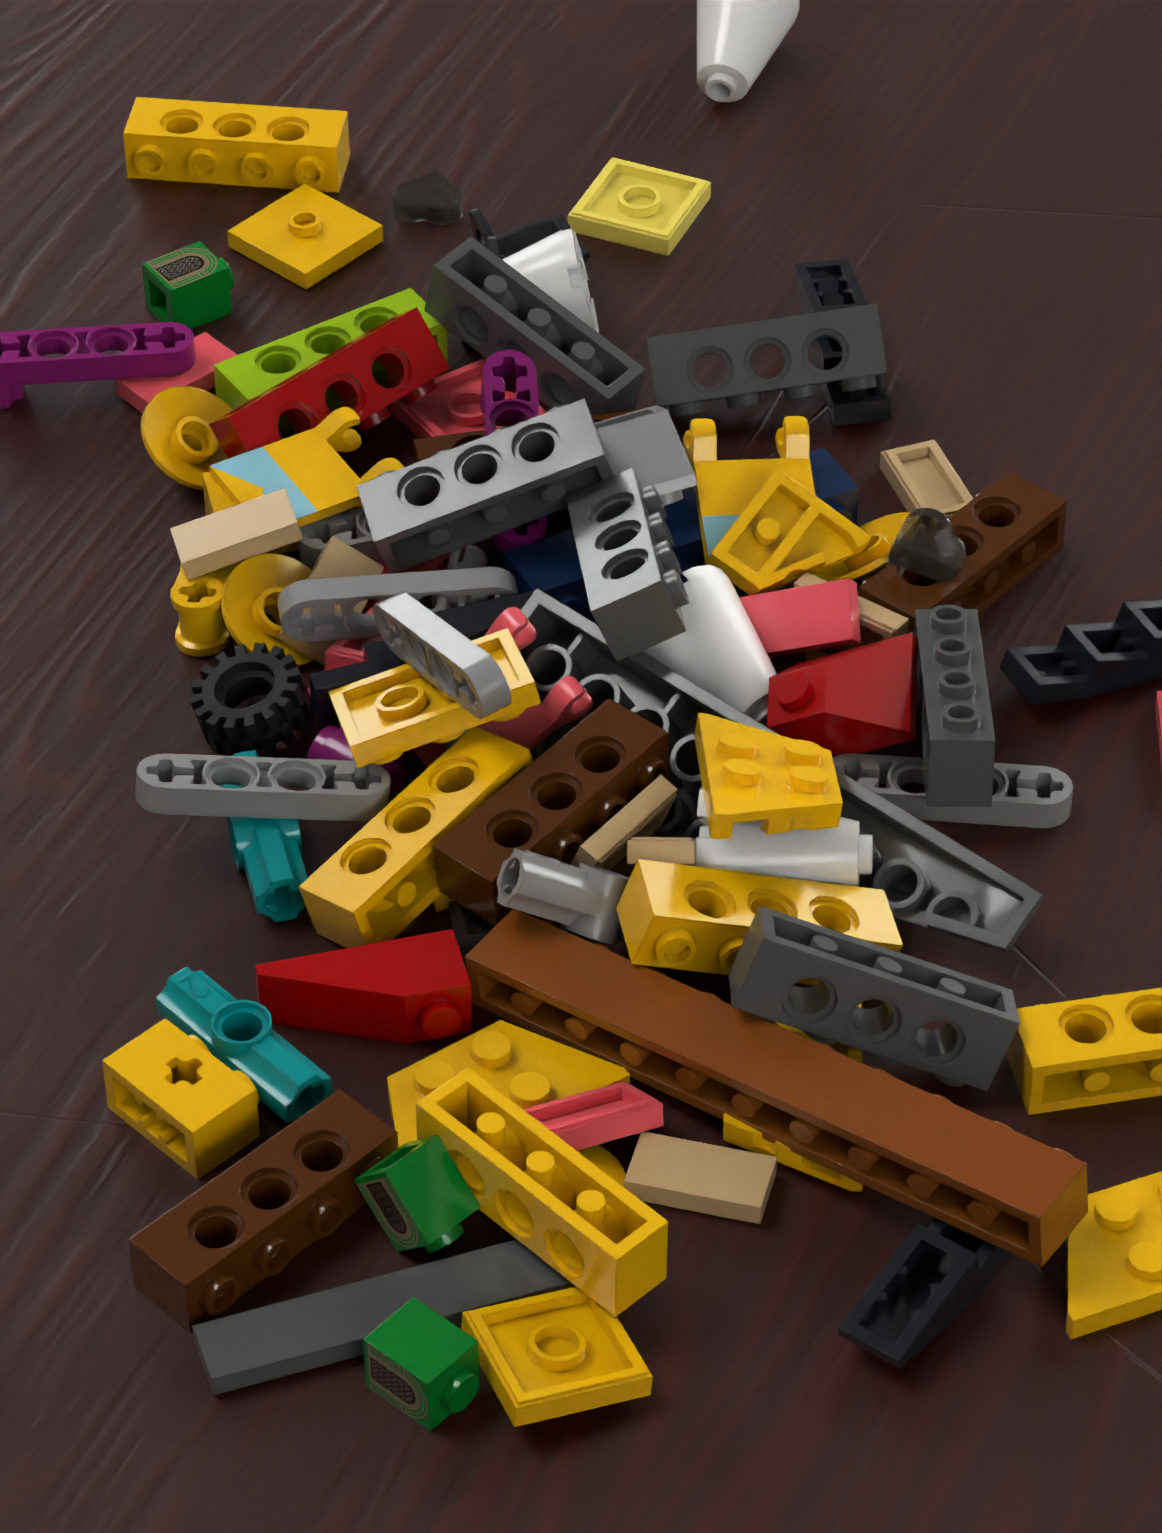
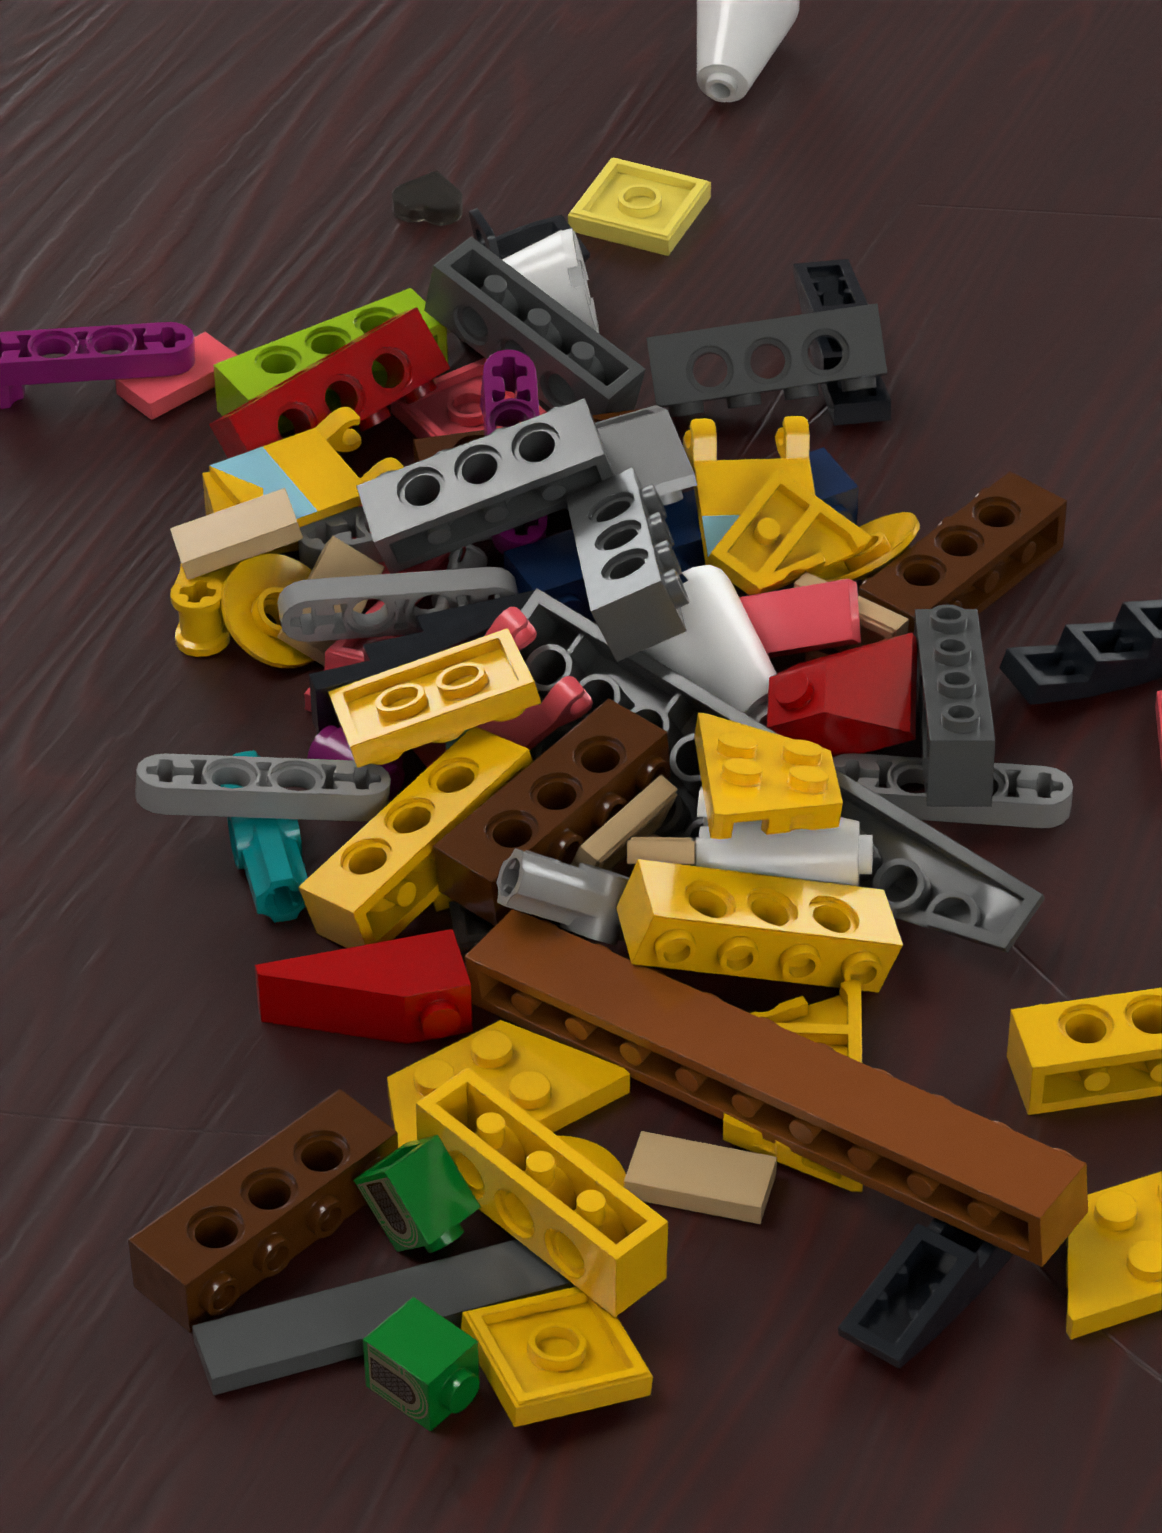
(179, 433): yellow dish -> none
(182, 1098): yellow brick -> none
(188, 286): green brick -> none
(236, 144): yellow brick -> none
(242, 678): black tyre -> none
(244, 1040): teal piece -> none
(305, 236): yellow plate -> none
(442, 655): light grey beam -> none
(600, 1115): coral tile -> none
(851, 971): dark grey brick -> none
(924, 478): tan tile -> none
(928, 546): clear smoke tile -> none

